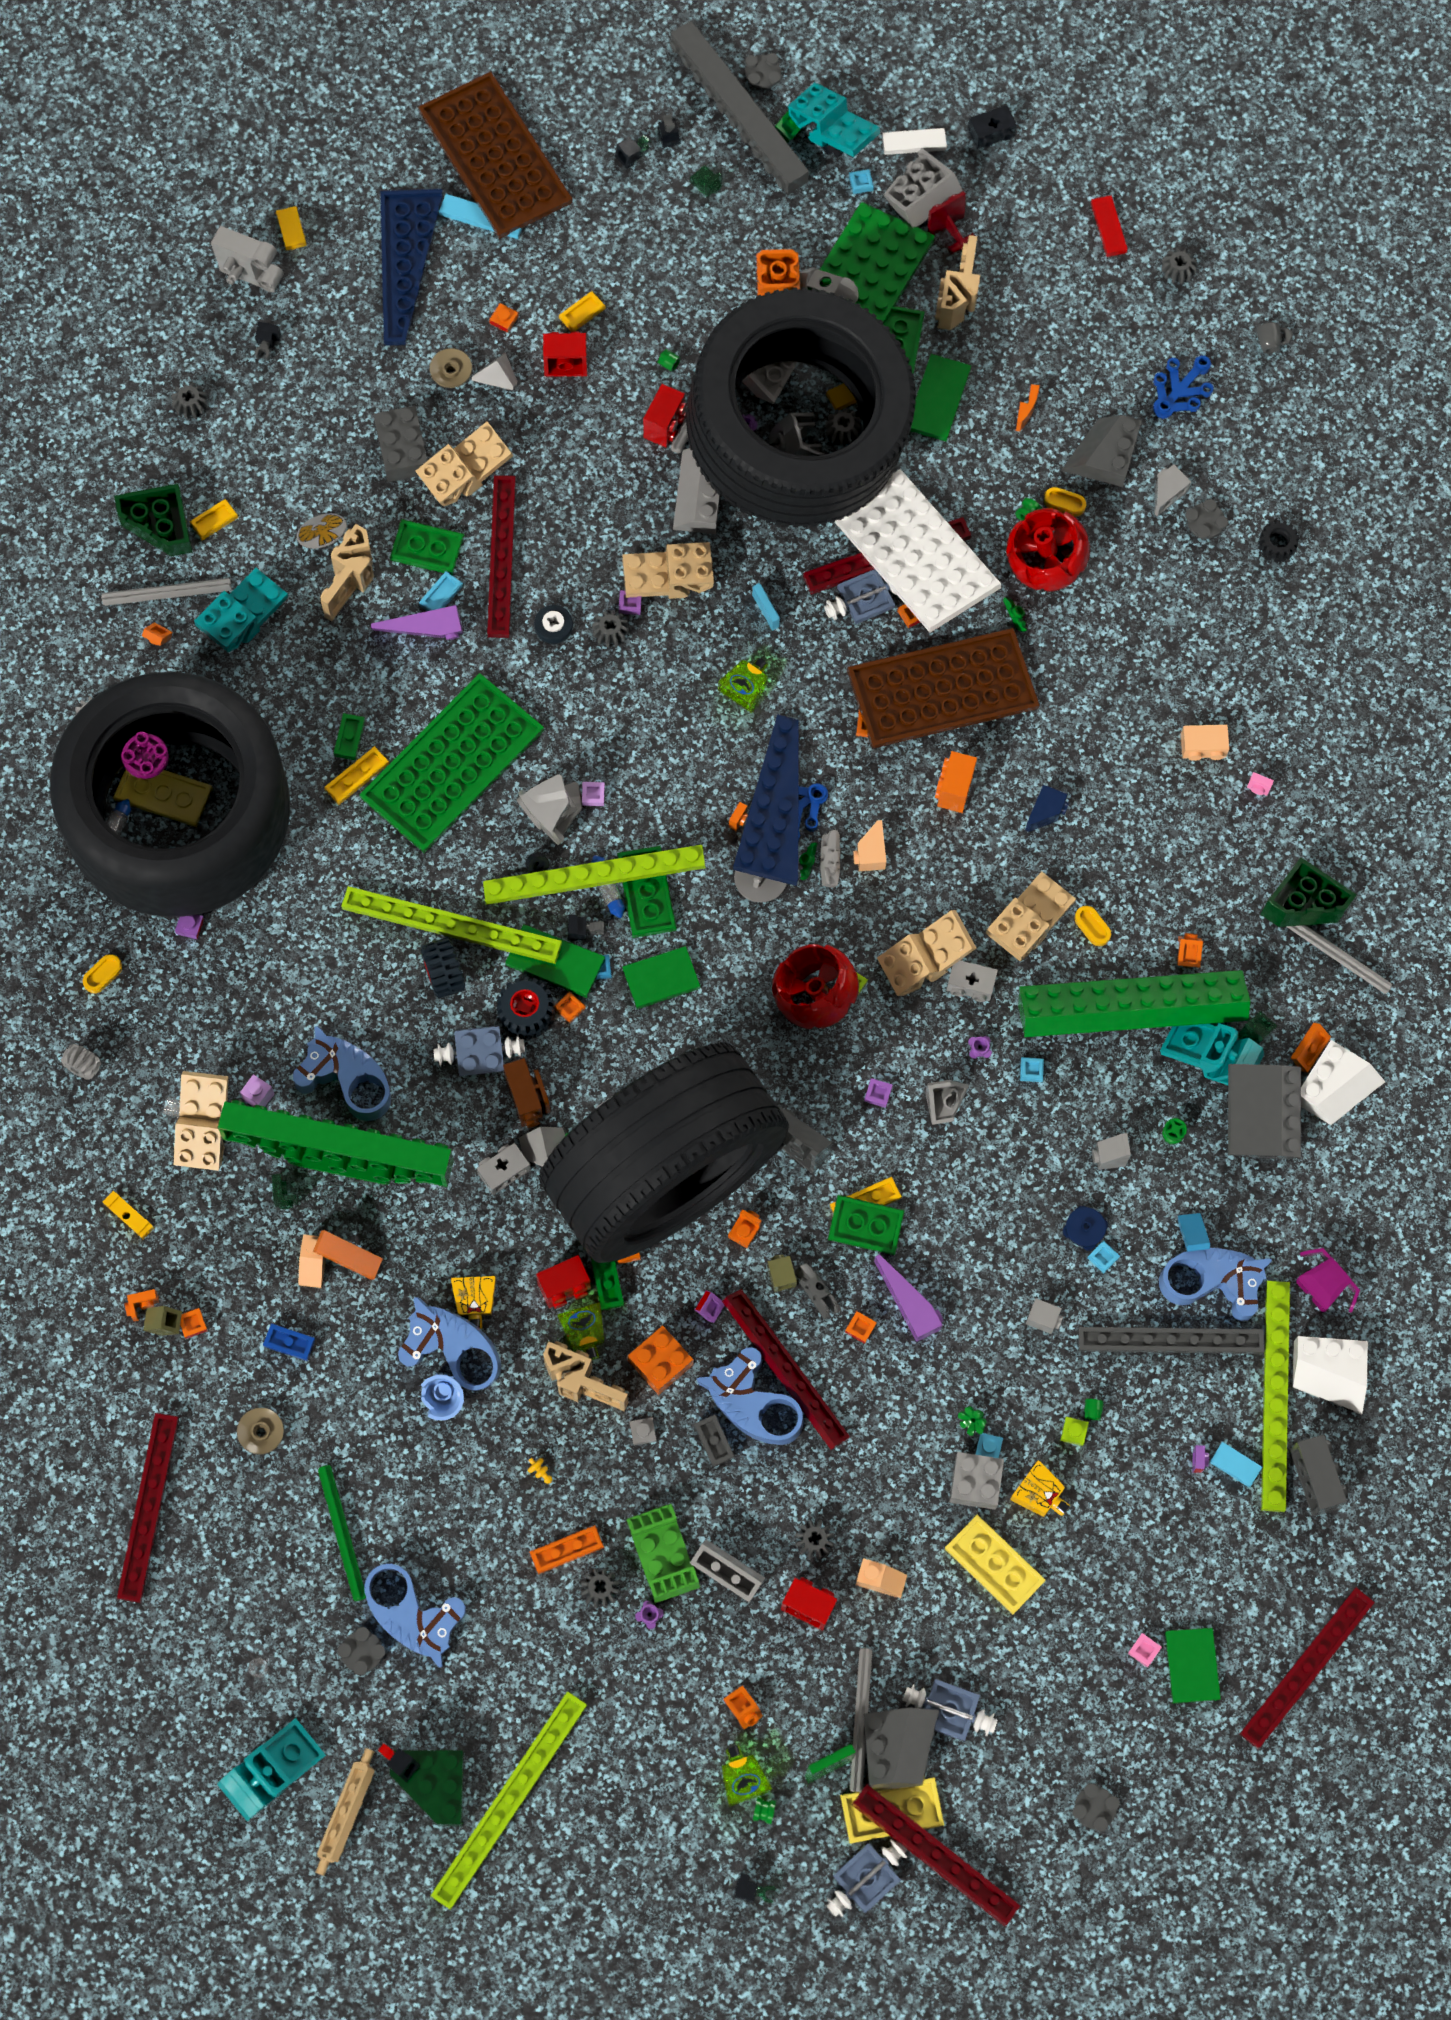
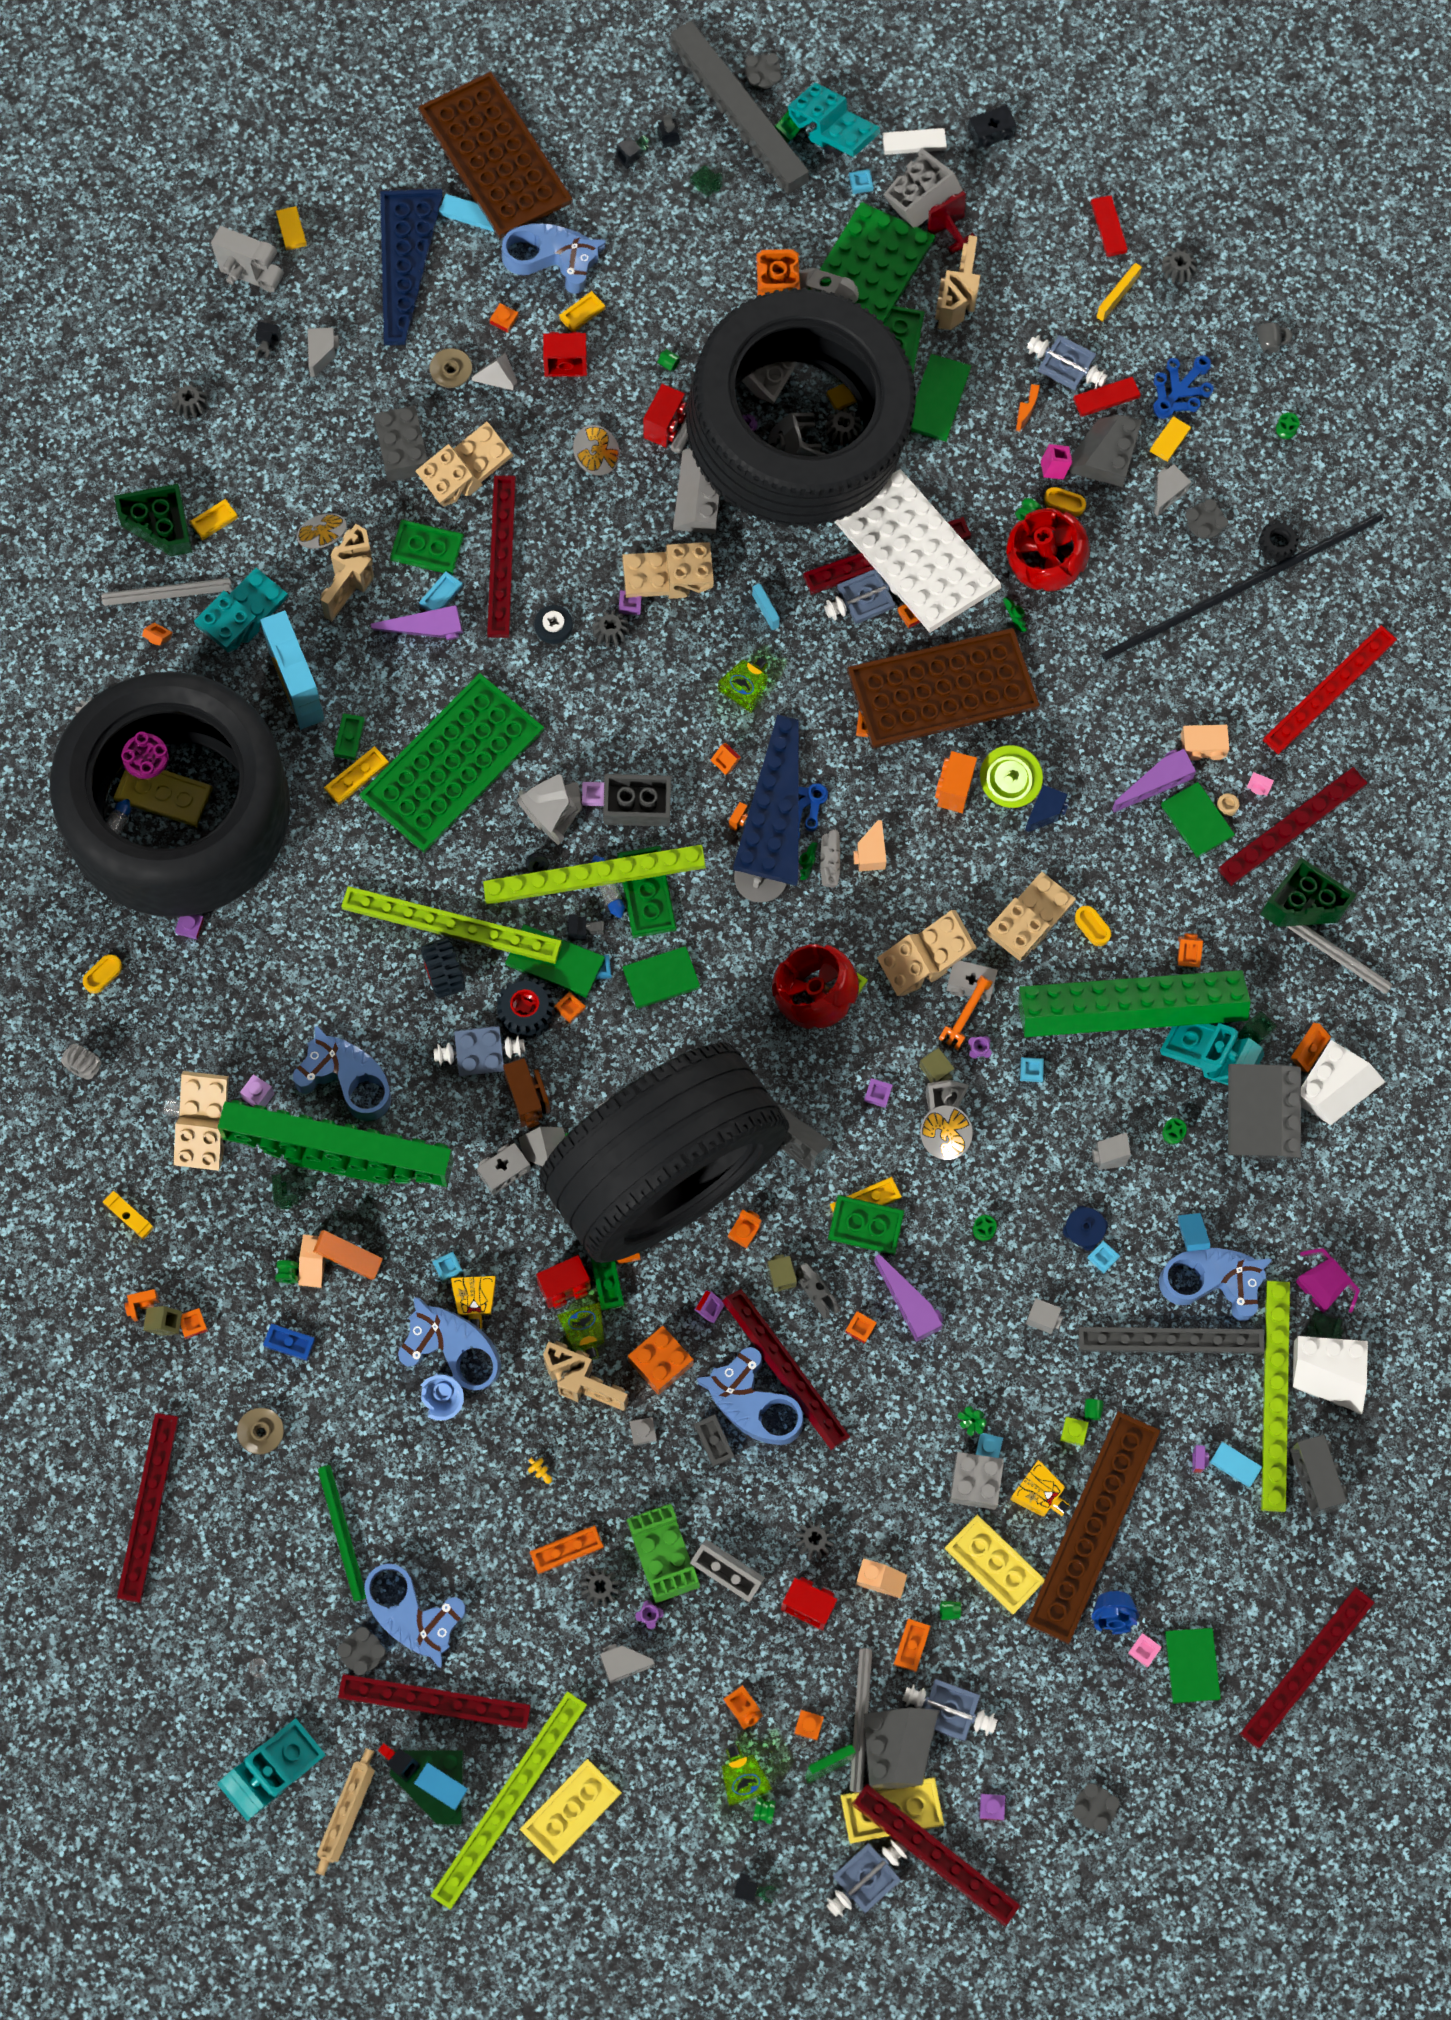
(287, 1271): none -> green wheel
(292, 669): none -> medium azure tile
(321, 348): none -> light grey slope
(434, 1701): none -> dark red plate
(441, 1786): none -> dark azure tile
(447, 1267): none -> medium azure tile
(555, 246): none -> medium blue animal
(570, 1811): none -> light yellow tile
(596, 450): none -> shield
(623, 1662): none -> light grey slope
(637, 800): none -> dark grey brick
(725, 758): none -> orange plate
(808, 1725): none -> orange plate
(911, 1645): none -> orange plate
(936, 1067): none -> olive brick
(946, 1132): none -> shield
(950, 1610): none -> green hose
(955, 1032): none -> orange hinge
(987, 1224): none -> green wheel
(992, 1807): none -> medium lavender plate
(1011, 776): none -> lime piece
(1056, 461): none -> dark pink brick
(1067, 362): none -> sand blue plate
(1092, 1528): none -> reddish brown plate
(1106, 396): none -> red tile
(1115, 1612): none -> blue cone
(1119, 292): none -> yellow tile
(1166, 774): none -> medium lavender slope
(1170, 439): none -> yellow tile
(1197, 820): none -> green tile
(1227, 804): none -> tan tile
(1241, 586): none -> black piece
(1290, 421): none -> green wheel
(1292, 826): none -> dark red plate
(1325, 1327): none -> clear green bracket
(1329, 690): none -> red tile

